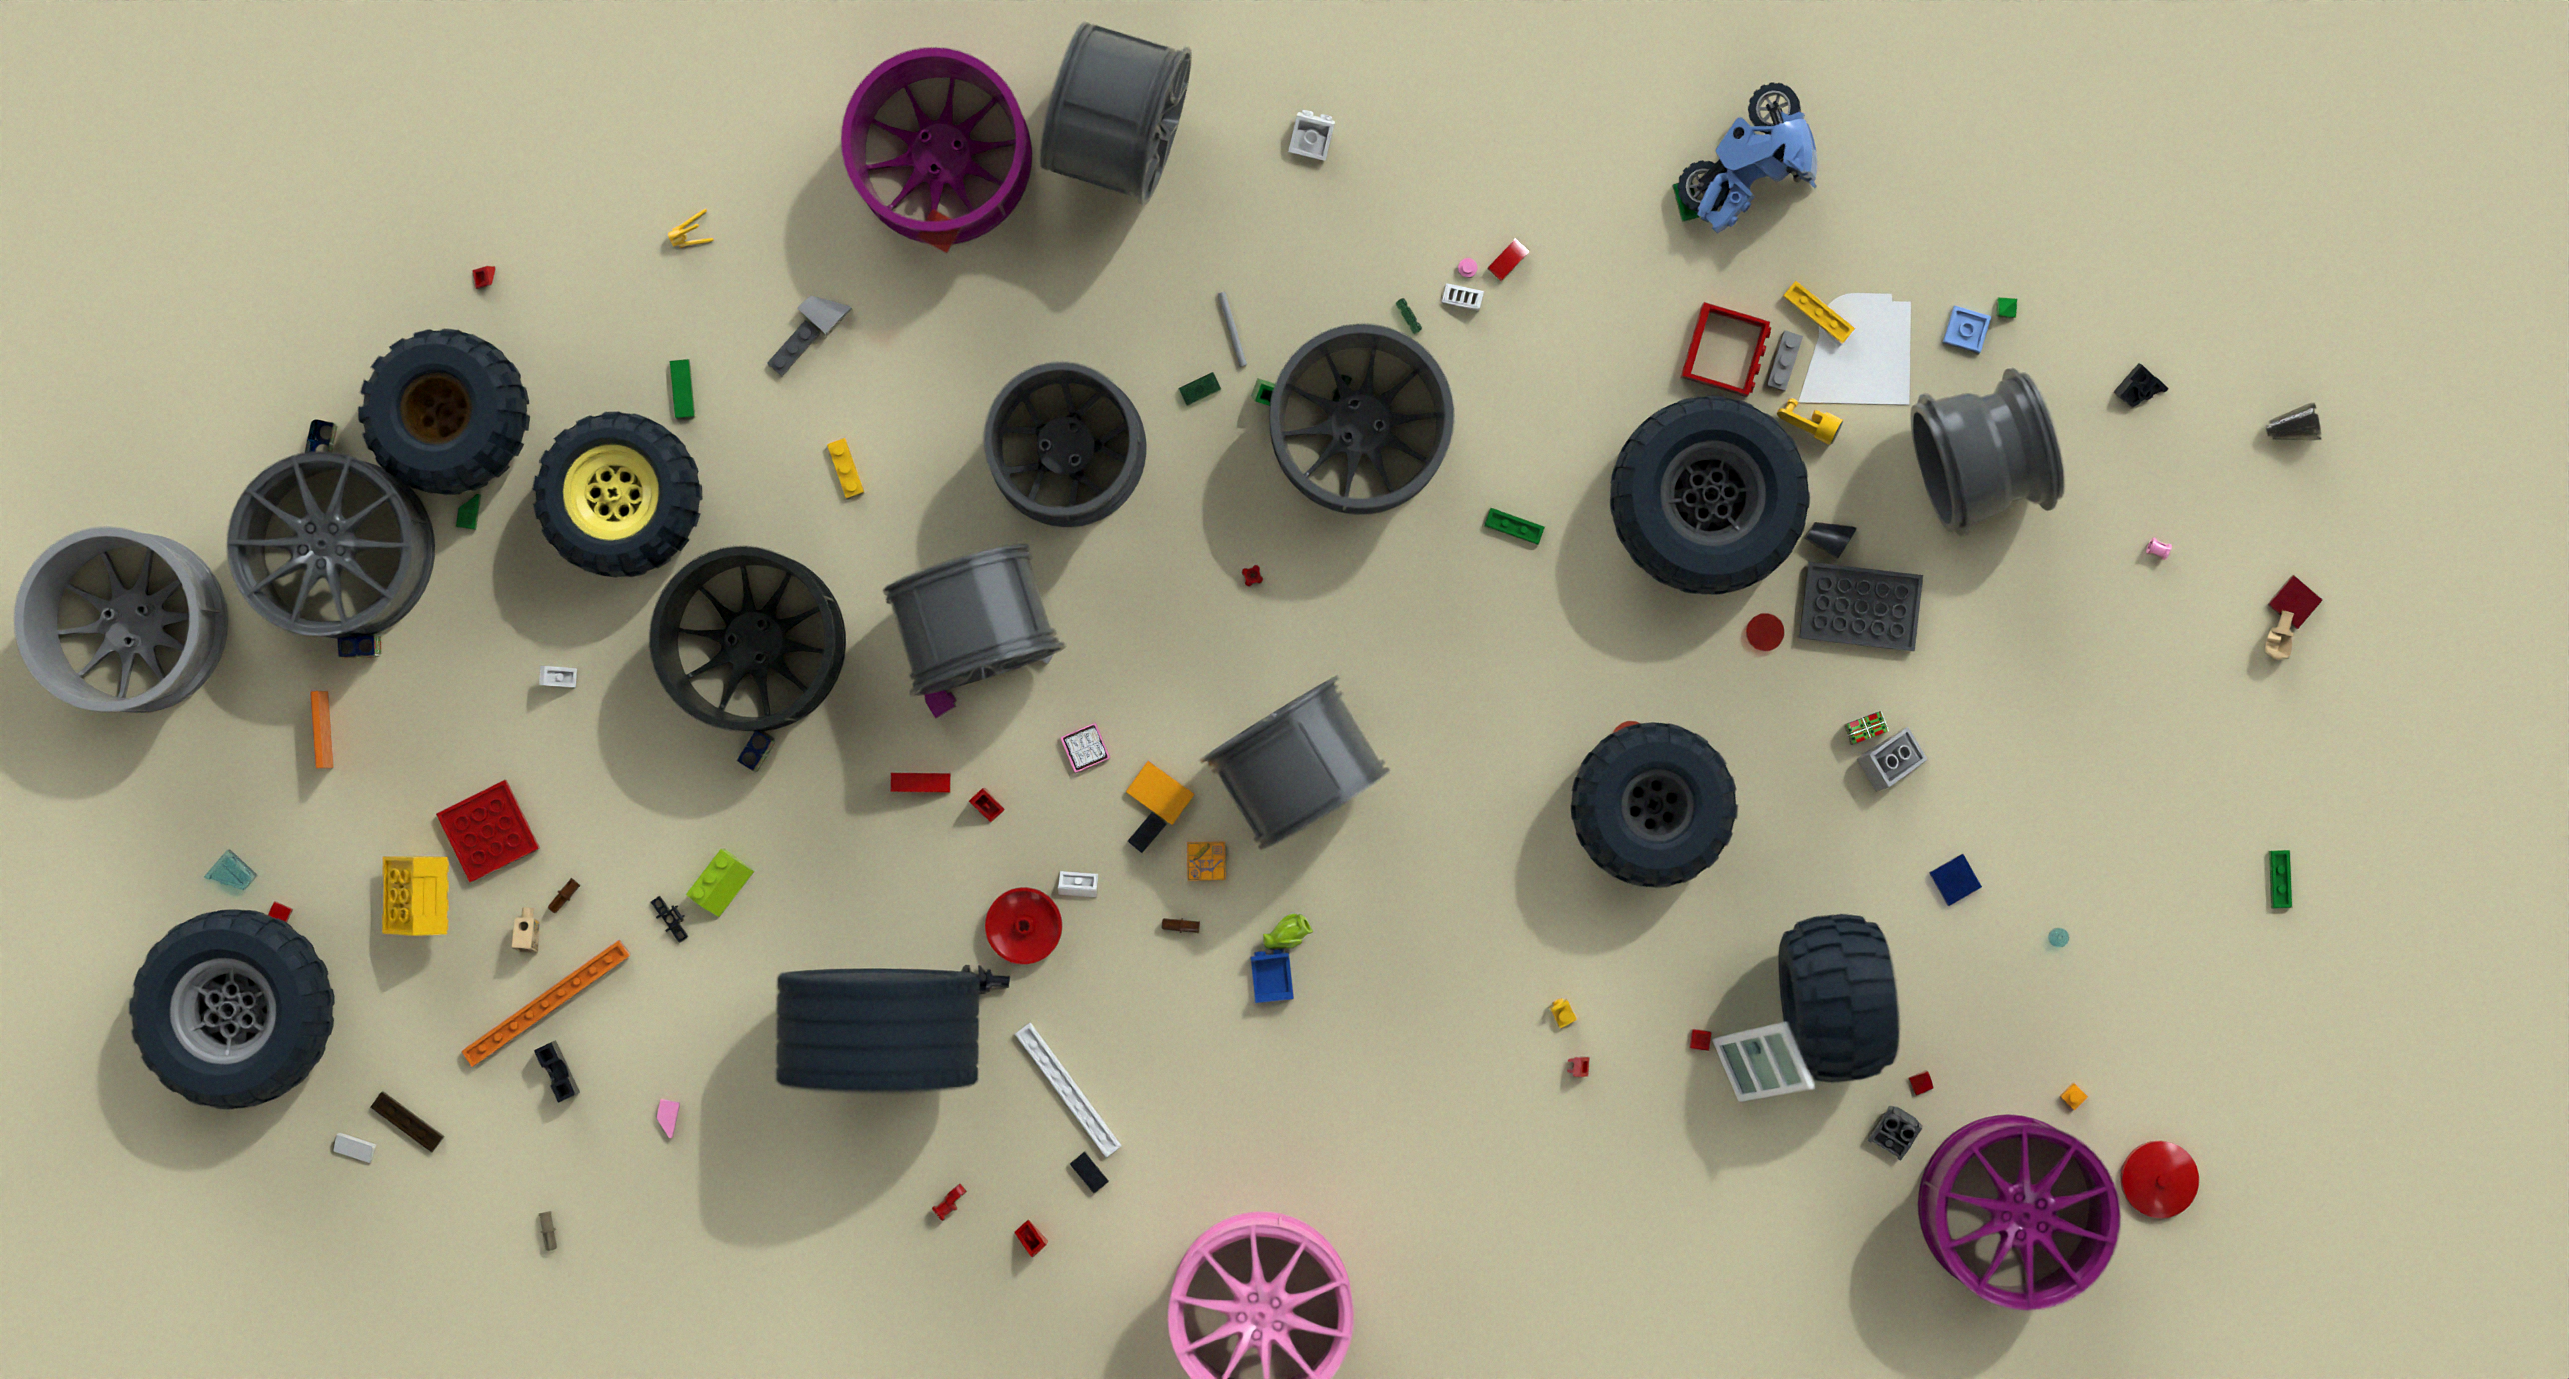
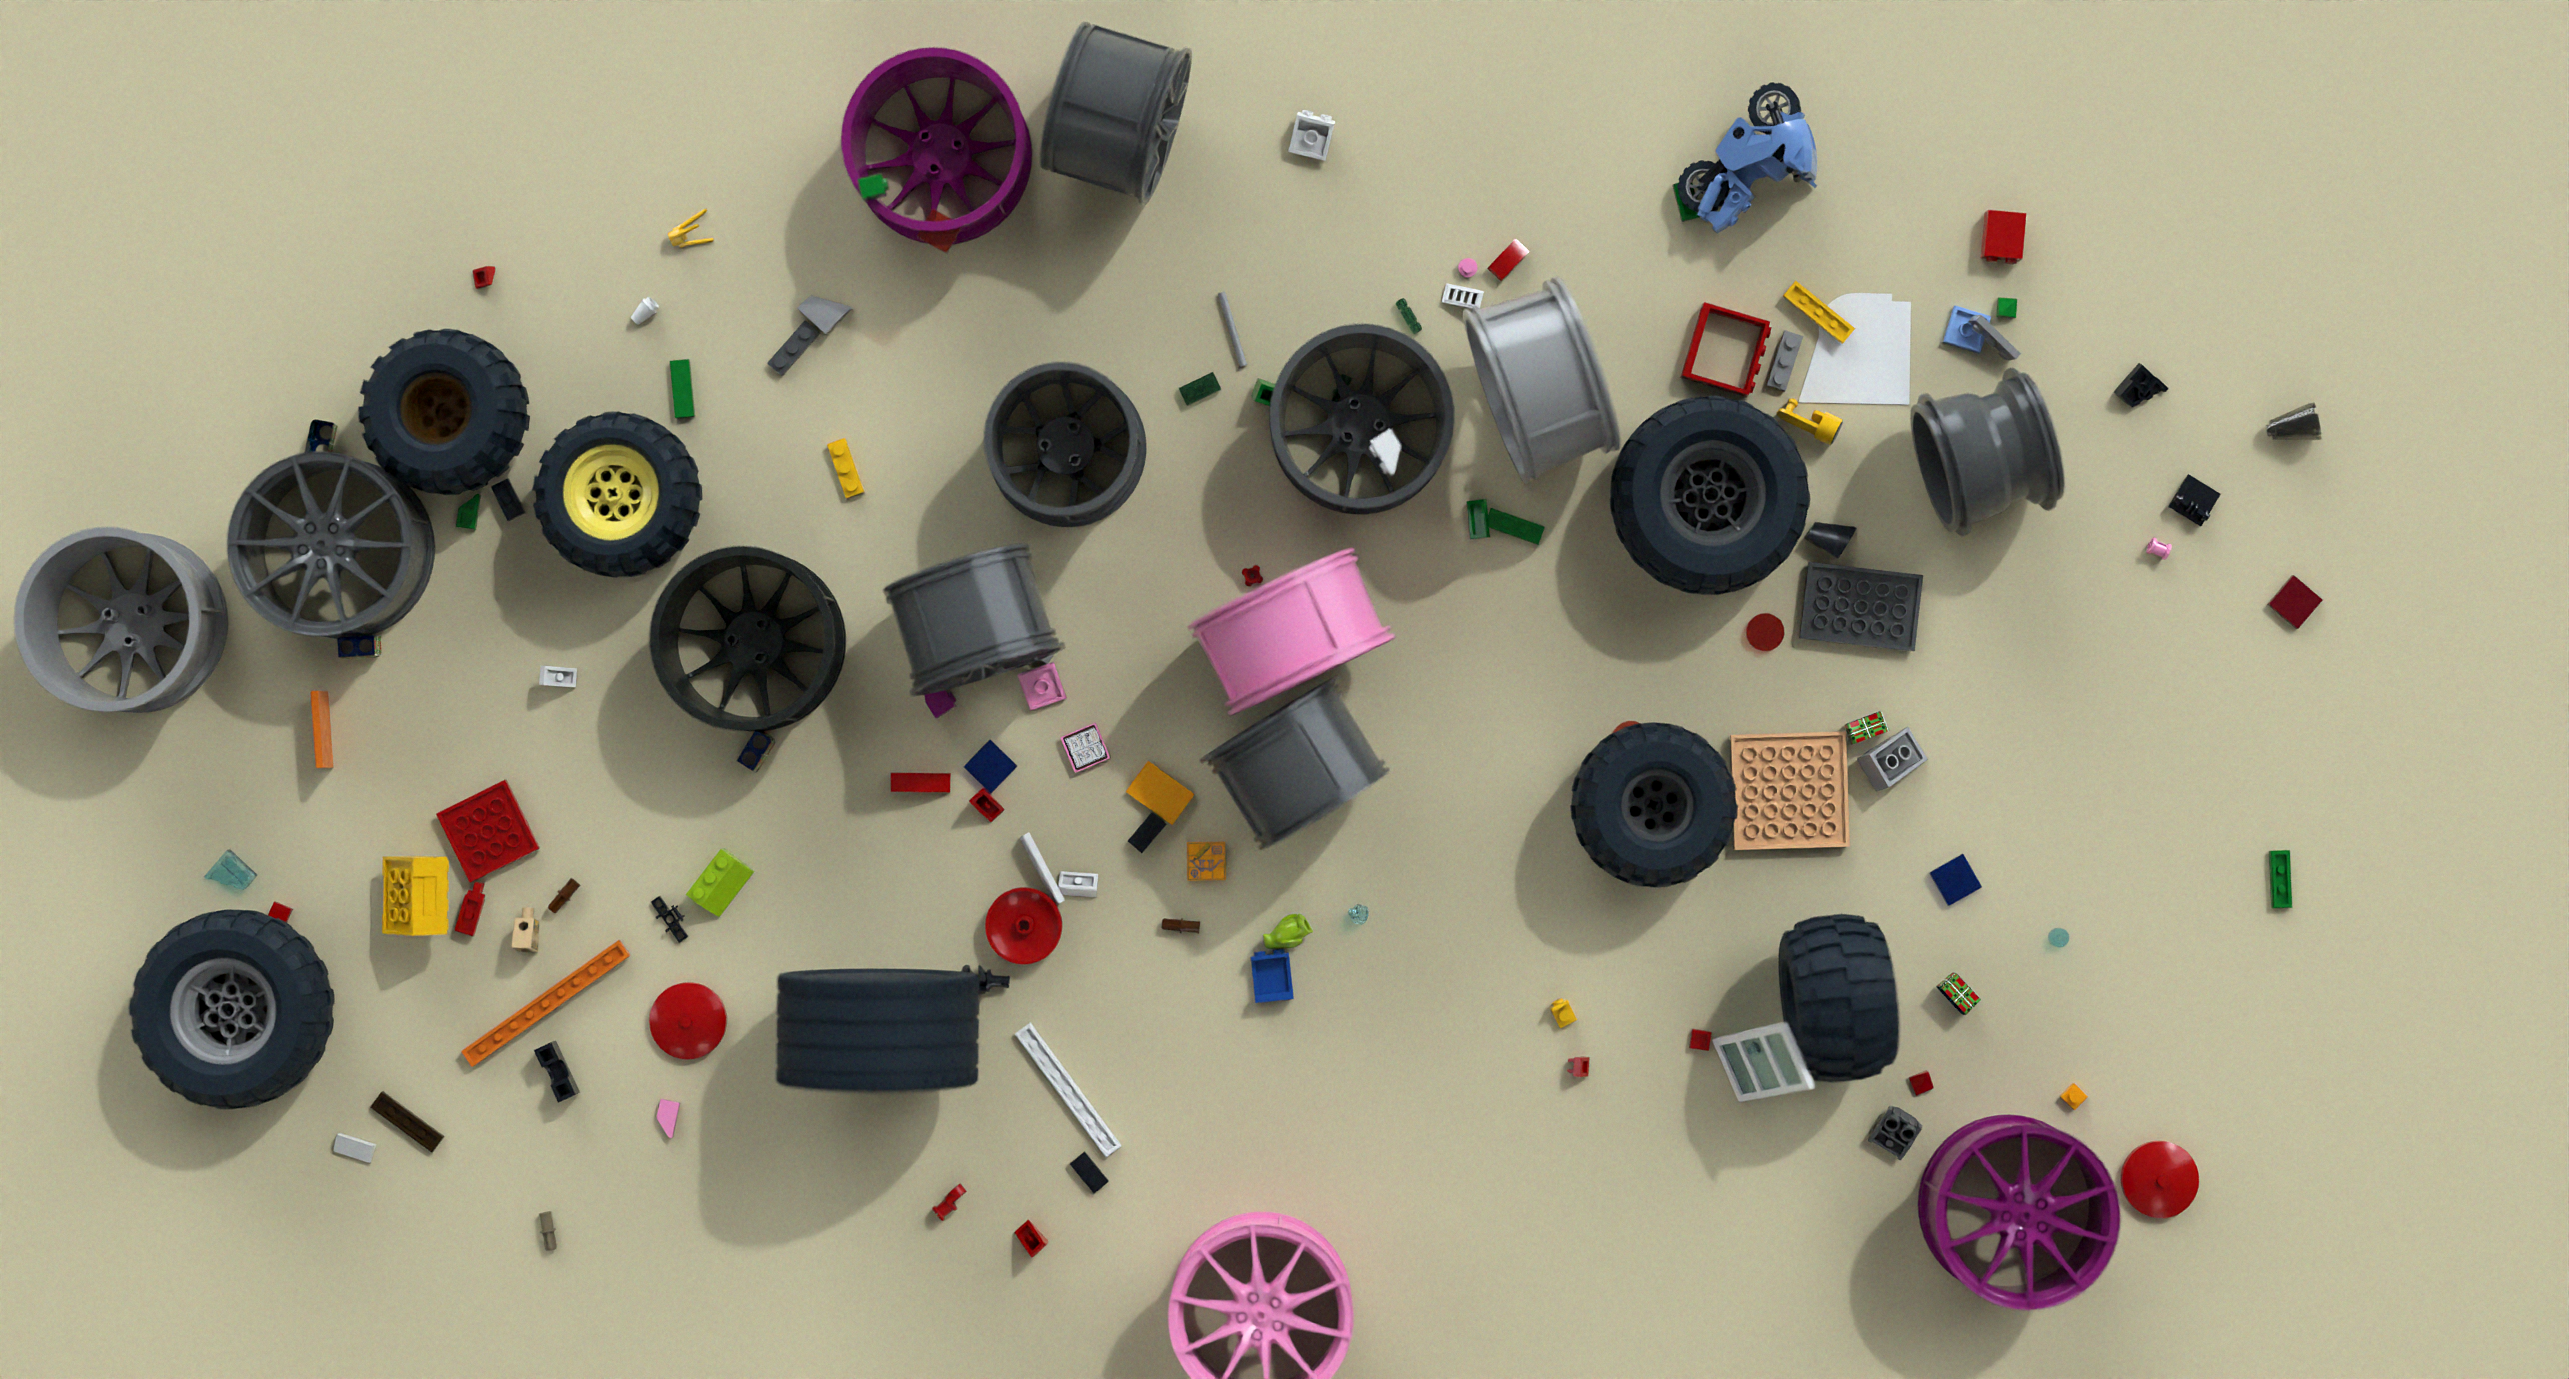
(471, 910): none -> red hinge
(508, 499): none -> black plate
(645, 310): none -> white cone
(688, 1020): none -> red dish
(873, 187): none -> green brick
(990, 766): none -> clear blue tile
(1041, 686): none -> bright pink tile
(1042, 868): none -> white tile
(1290, 631): none -> bright pink wheel
(1359, 914): none -> clear light blue tile
(1387, 449): none -> white slope
(1478, 519): none -> green tile
(1542, 379): none -> light grey wheel
(1790, 790): none -> light nougat plate
(1958, 993): none -> piece
(1994, 338): none -> light grey plate
(2003, 236): none -> red brick
(2194, 500): none -> black hinge
(2280, 638): tan piece -> none

